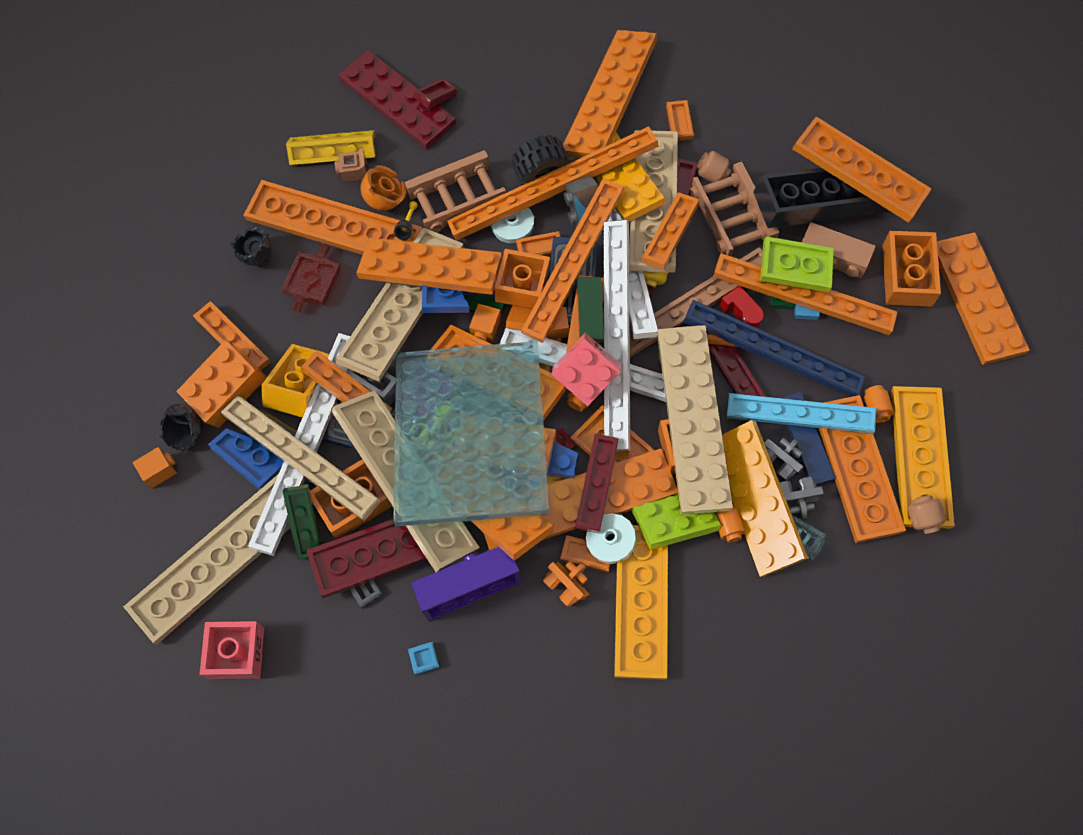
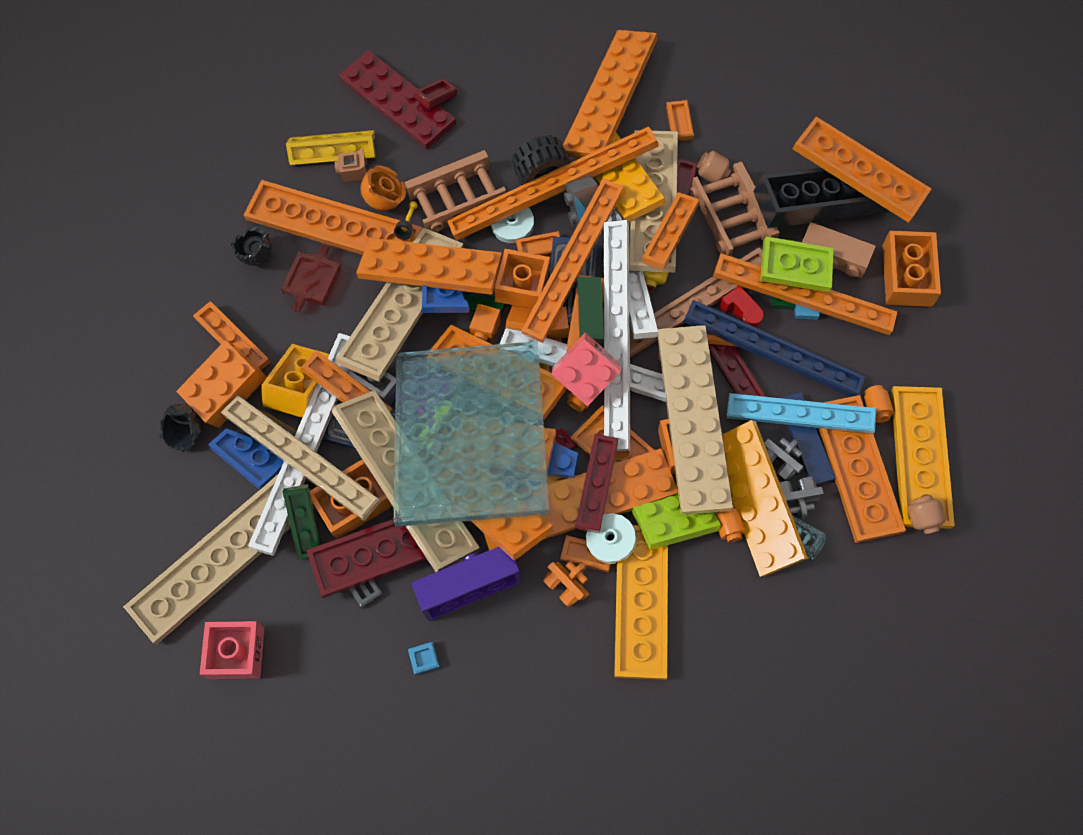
(155, 467): orange brick -> none
(980, 299): orange plate -> none

